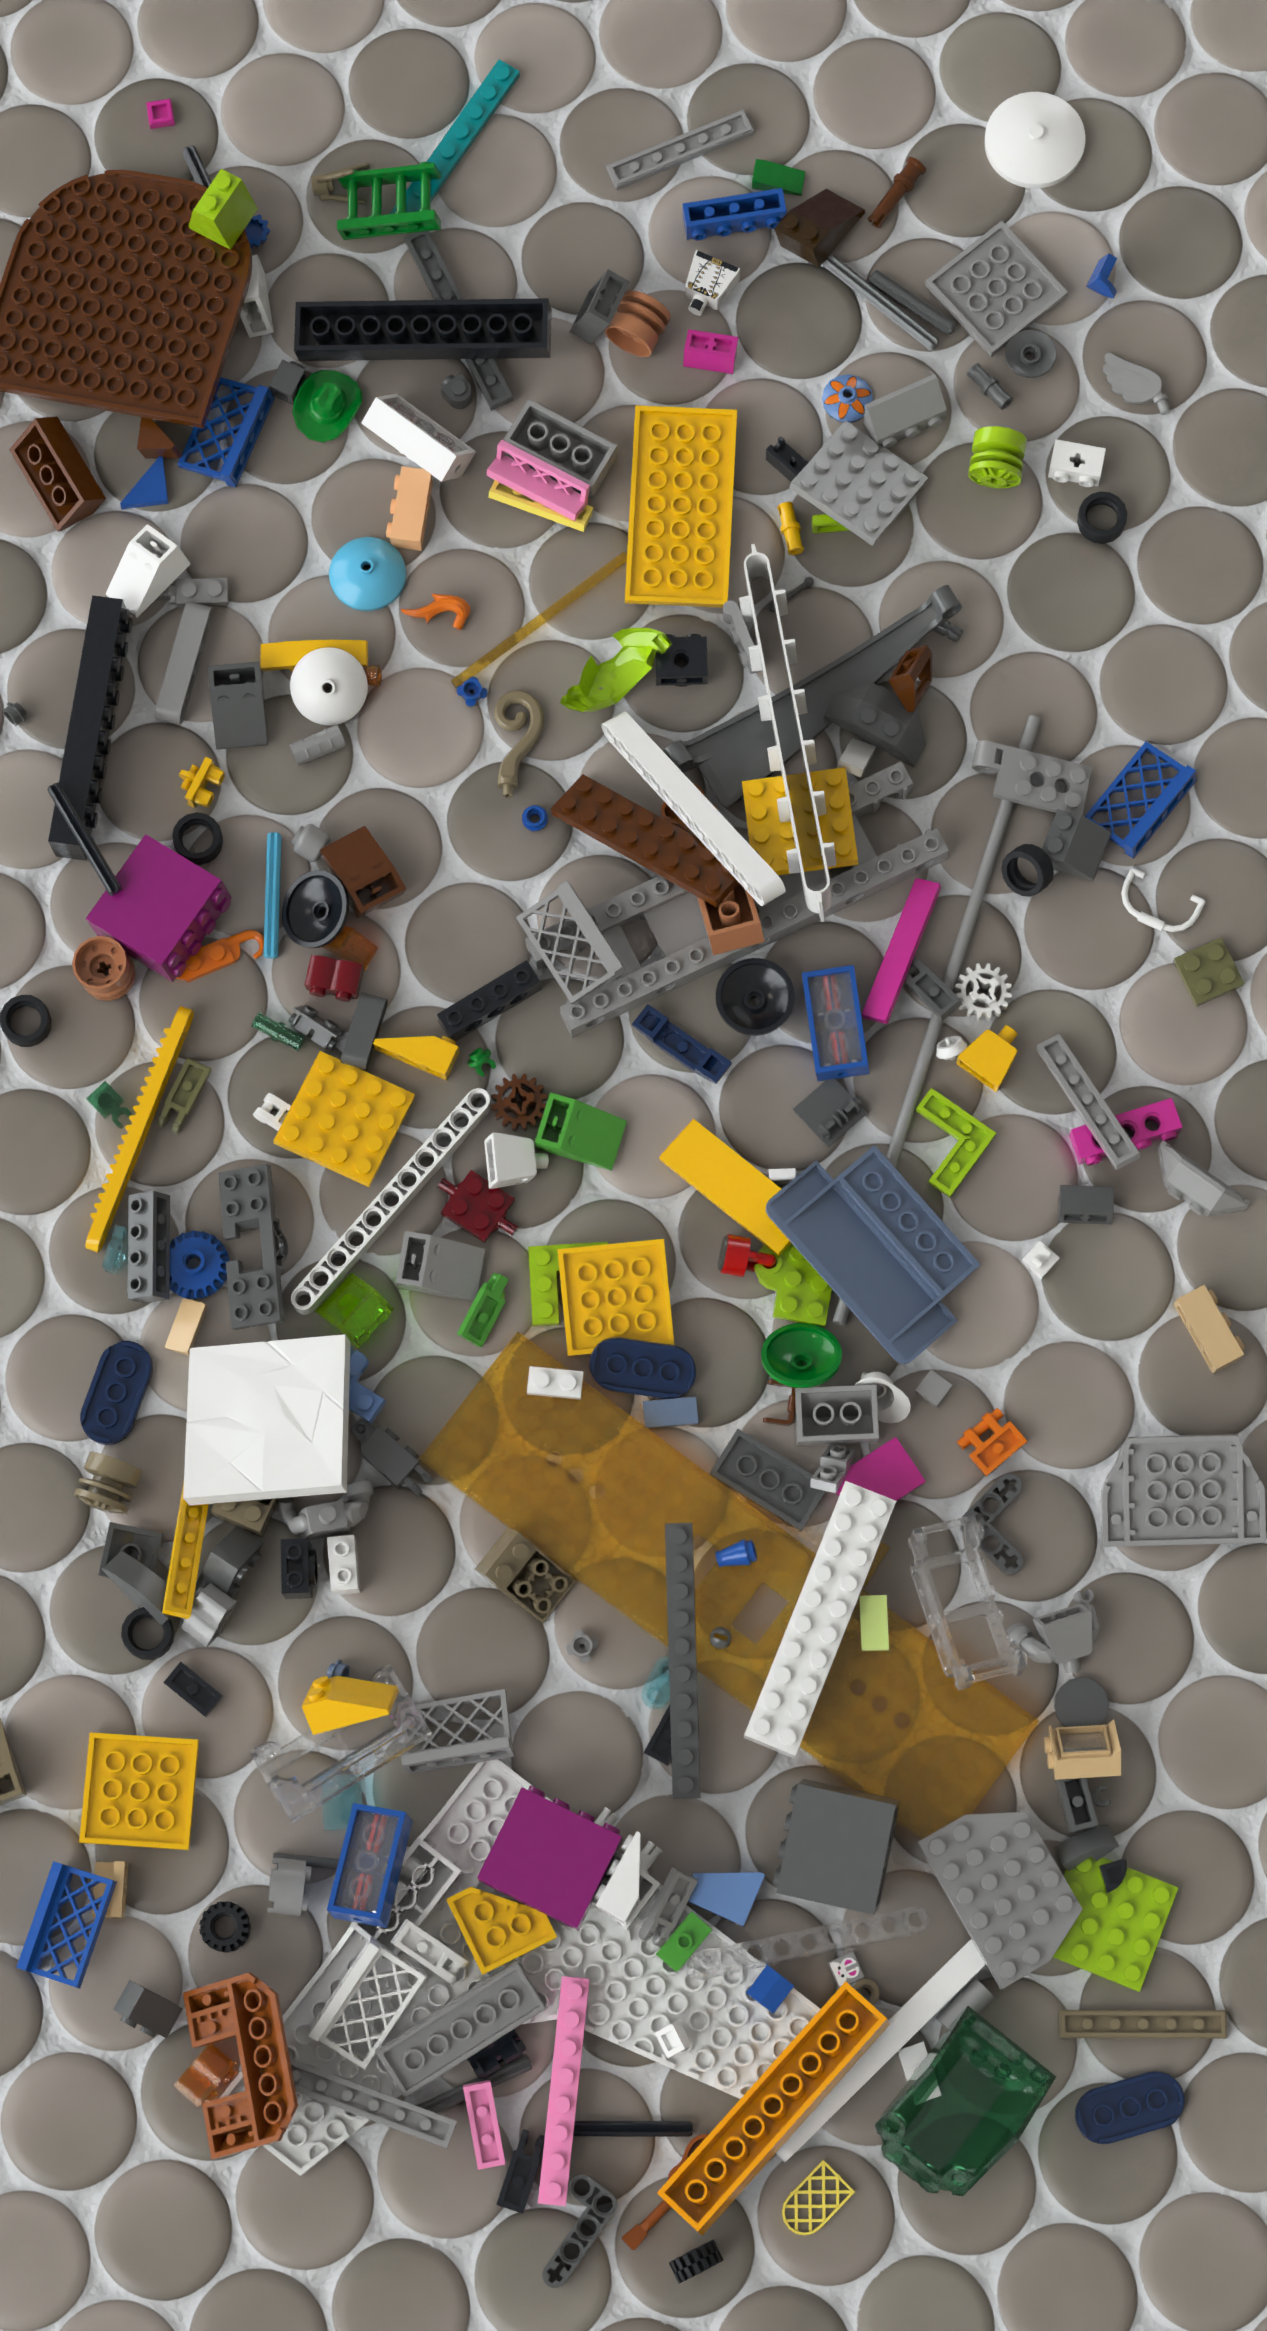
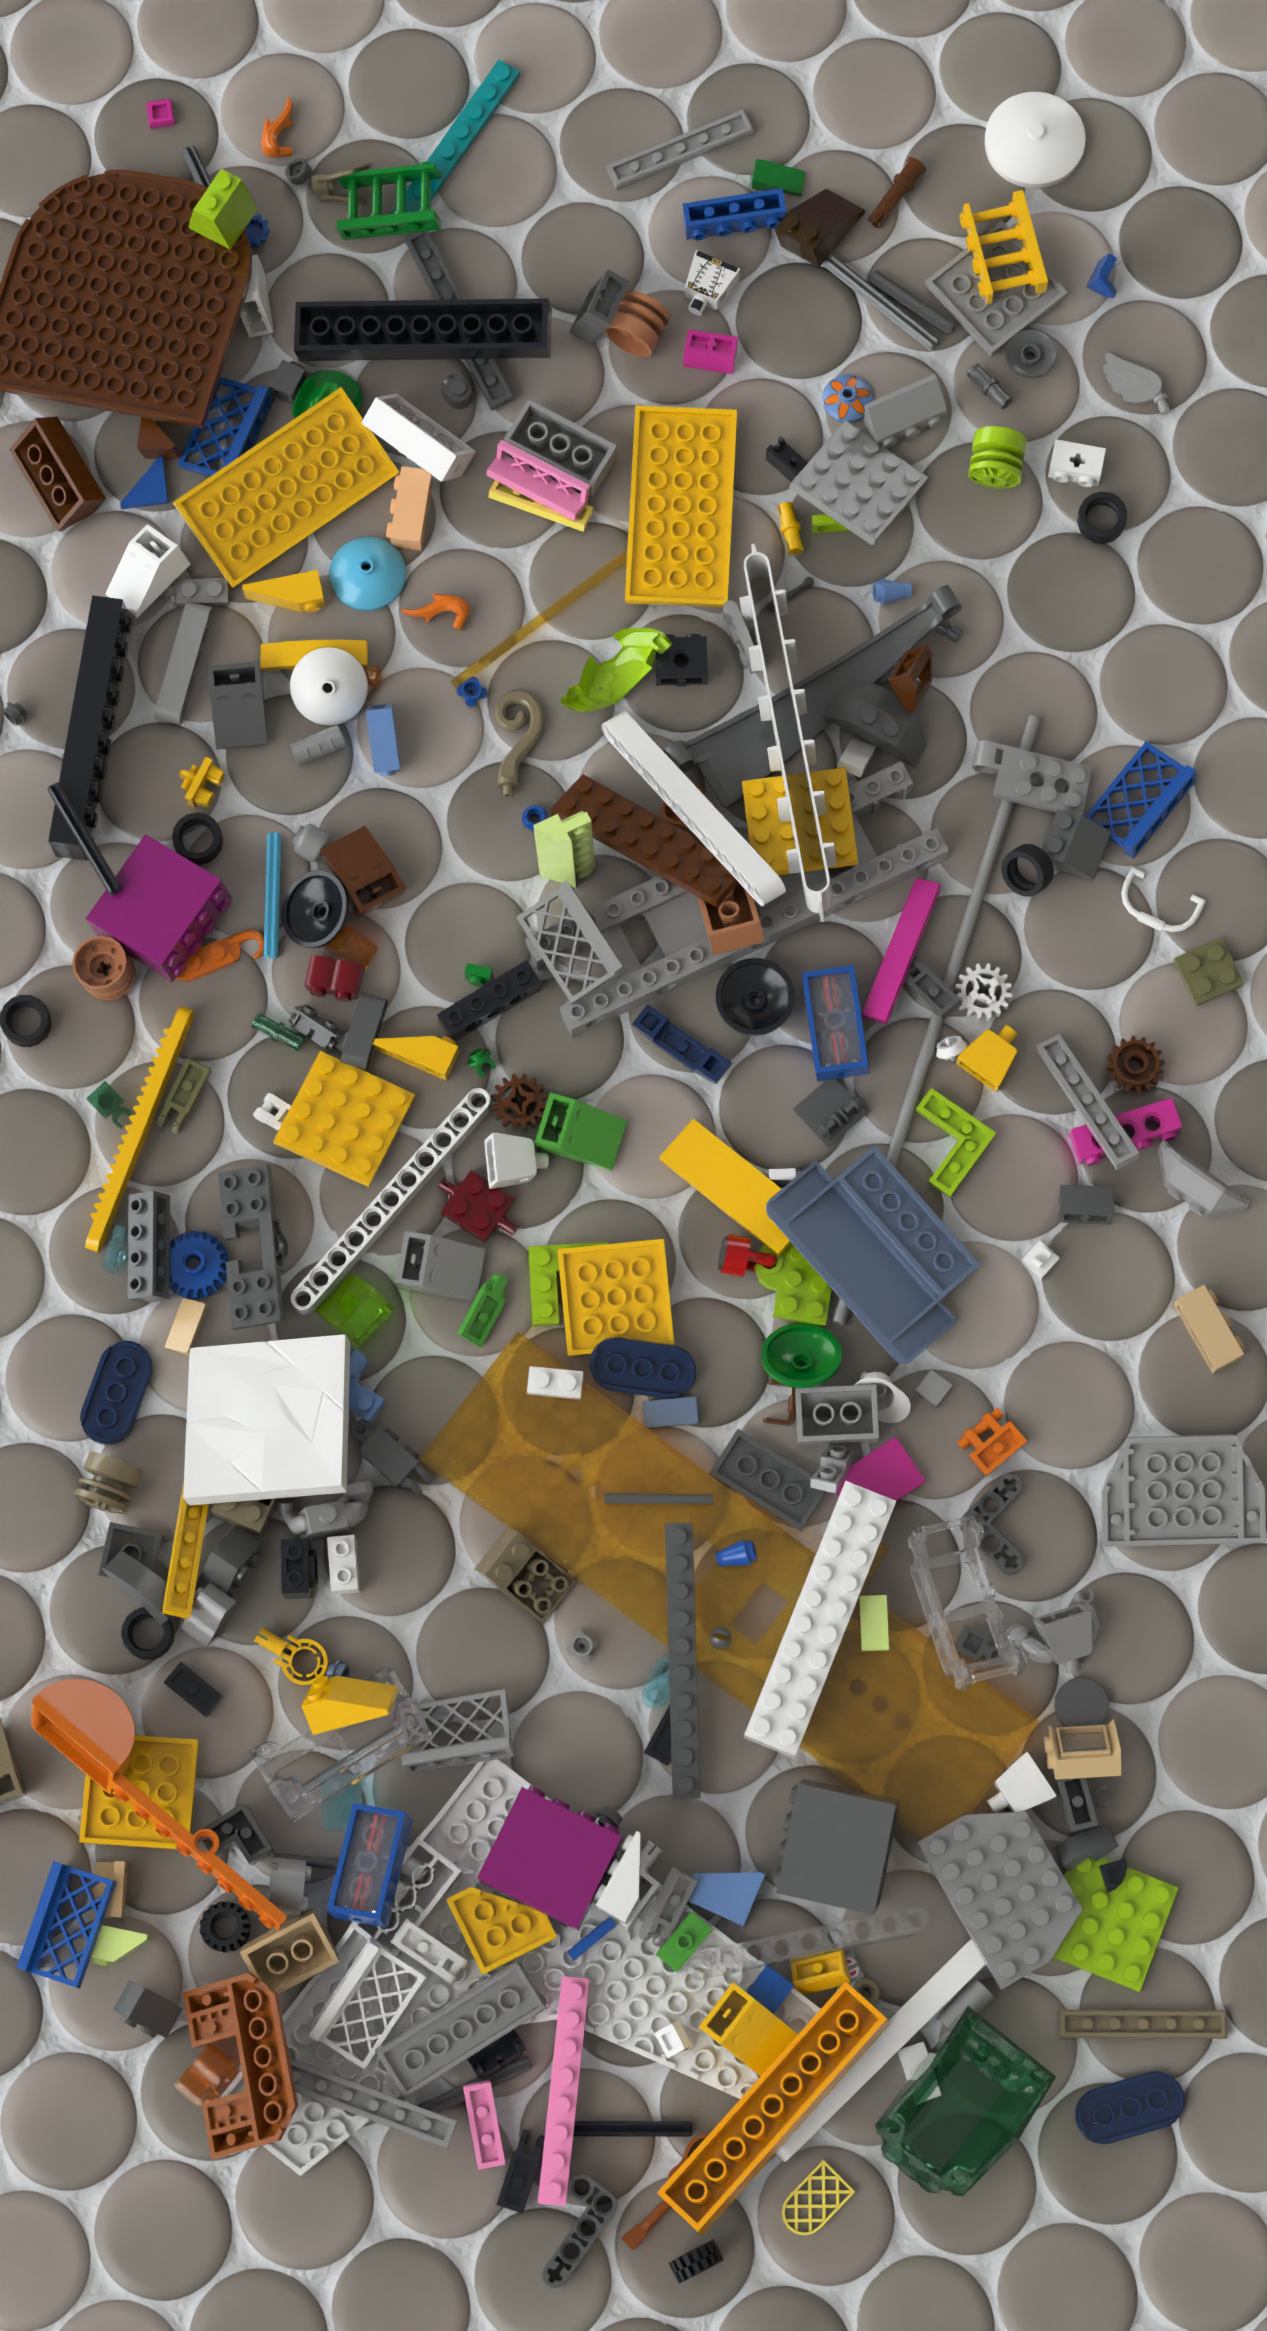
(98, 1736): none -> orange plate
(116, 1944): none -> yellowish green slope
(241, 1828): none -> dark grey brick
(273, 129): none -> orange piece
(277, 1645): none -> yellow pin
(286, 487): none -> yellow plate
(292, 1953): none -> tan slope
(293, 592): none -> yellow slope
(298, 171): none -> dark grey tile
(383, 739): none -> medium blue slope
(478, 975): none -> green plate
(565, 847): none -> yellowish green slope
(592, 1938): none -> blue tile
(609, 1816): none -> dark grey plate
(658, 1498): none -> dark grey bar
(747, 2029): none -> yellow slope
(820, 1972): none -> yellow slope
(889, 591): none -> medium blue cone
(974, 1644): none -> dark grey plate
(1021, 1787): none -> white torso
(1023, 231): none -> yellow fence
(1135, 1079): none -> reddish brown gear

